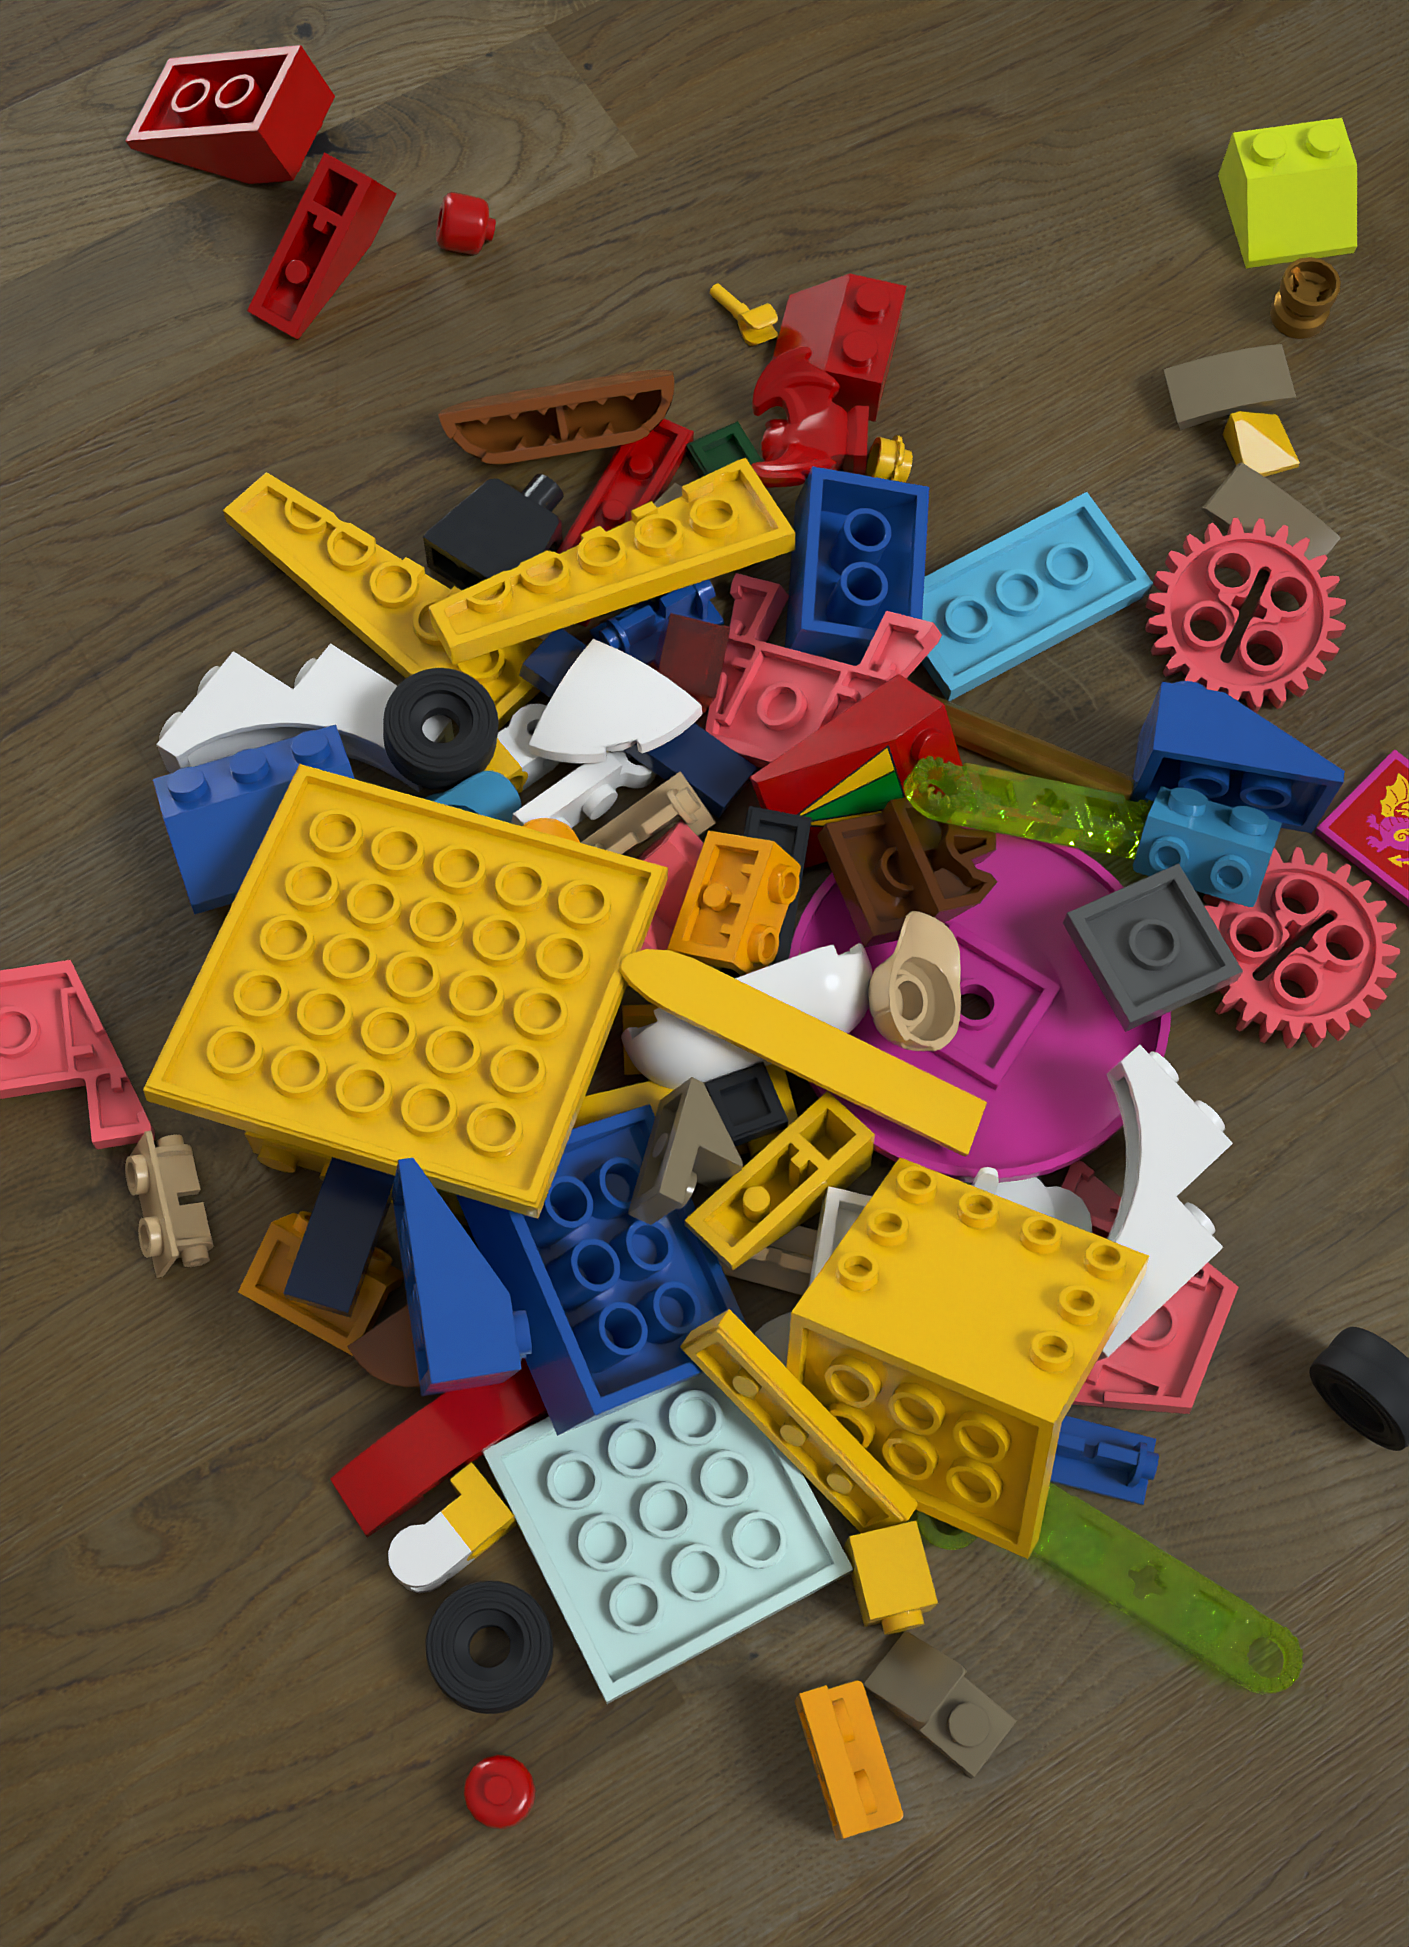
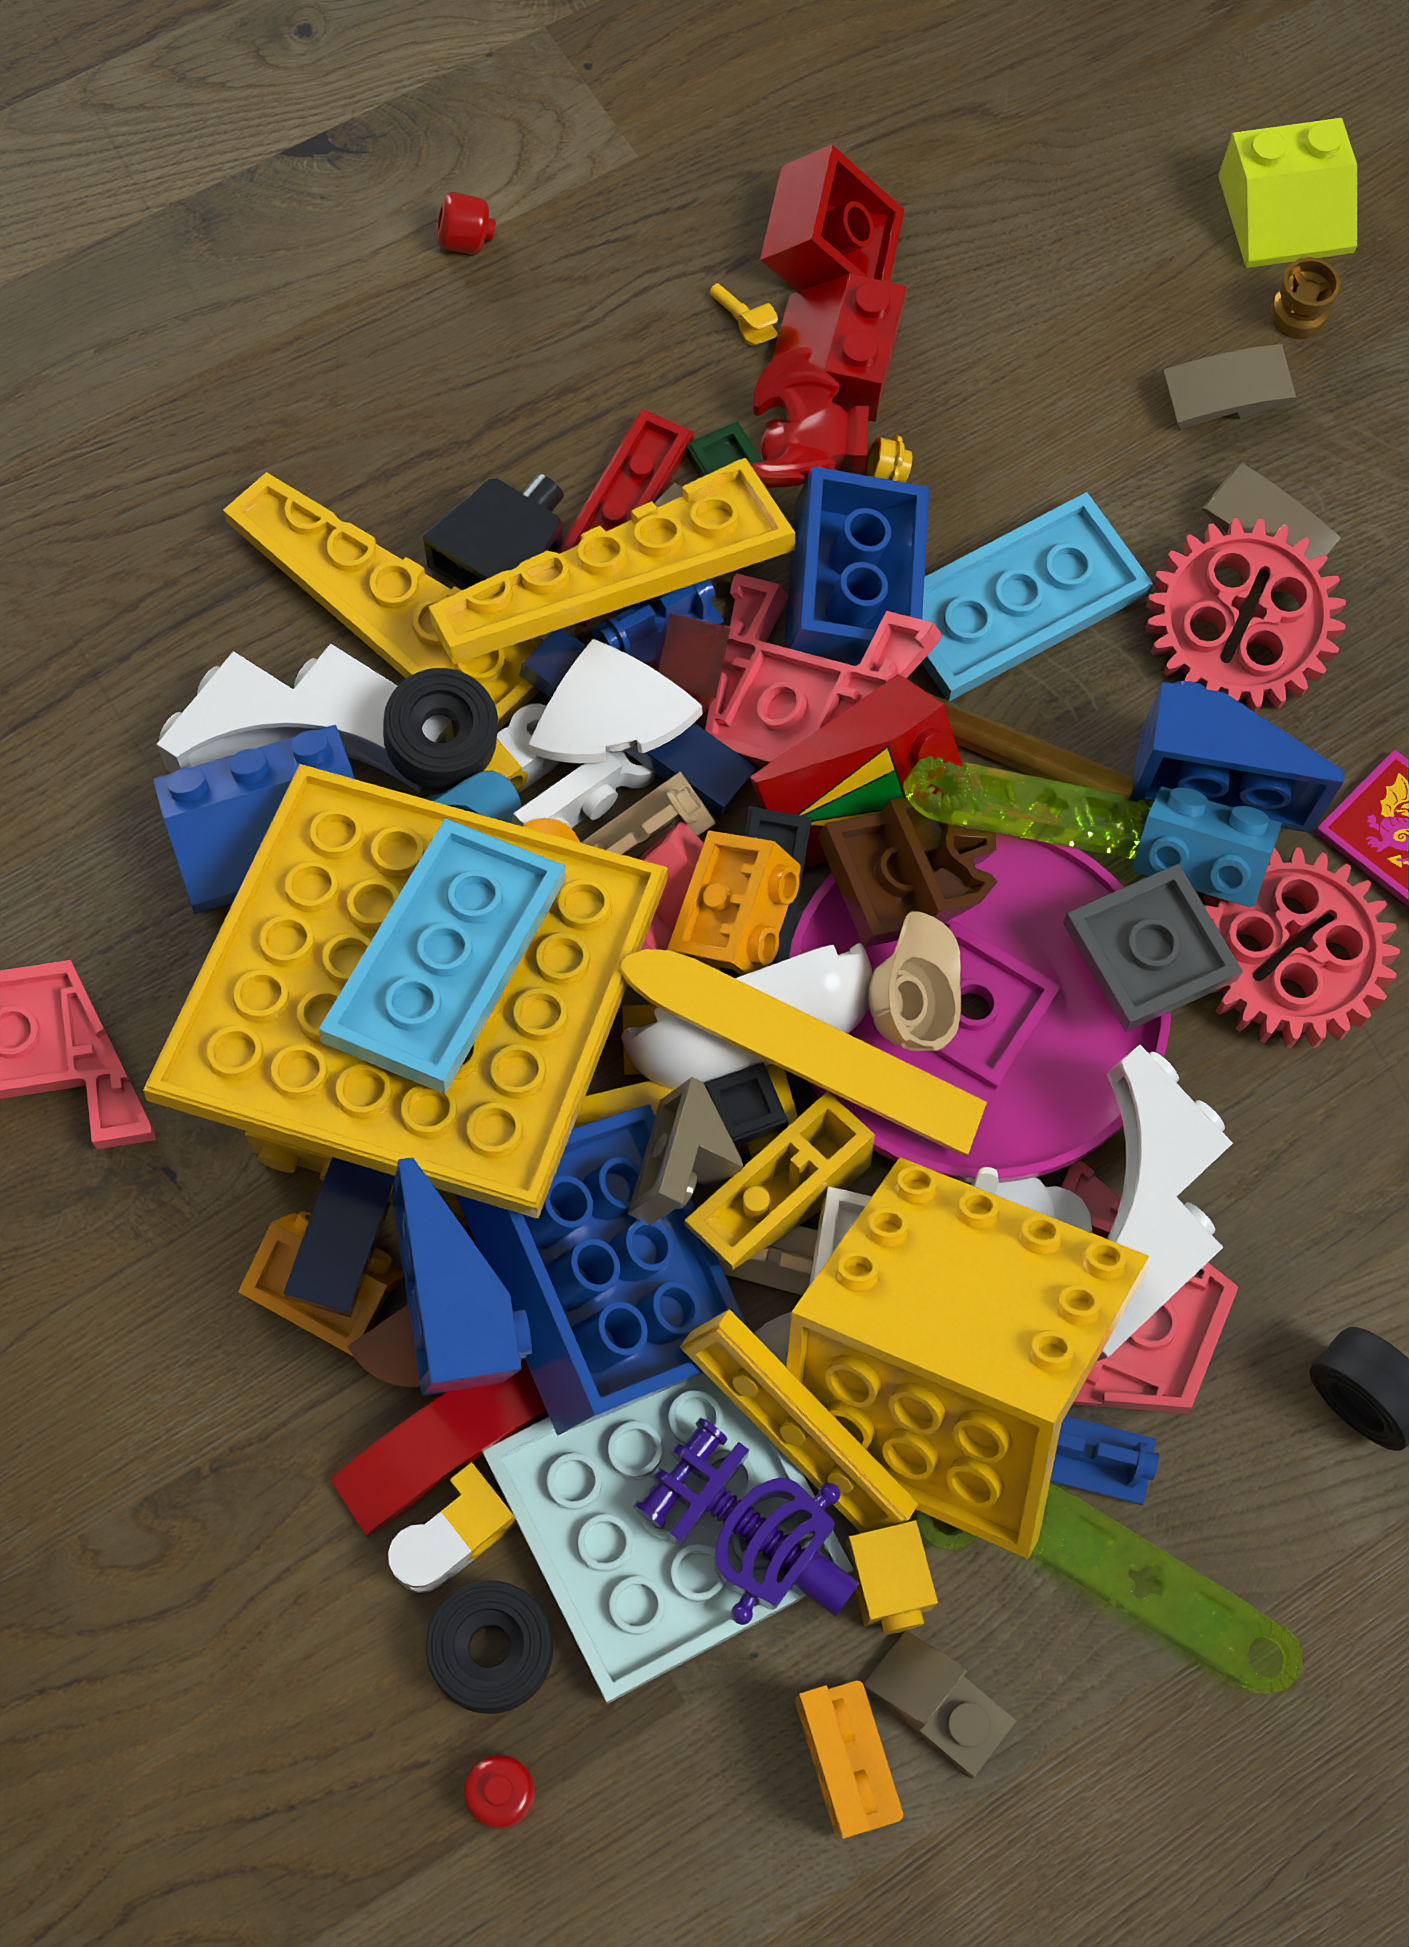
(166, 1227): tan hinge -> none
(235, 113): red slope -> none
(320, 245): red slope -> none
(443, 955): none -> medium azure plate
(561, 417): dark orange brick -> none
(805, 1567): none -> dark purple torso
(830, 222): none -> red slope
(1259, 442): yellow slope -> none

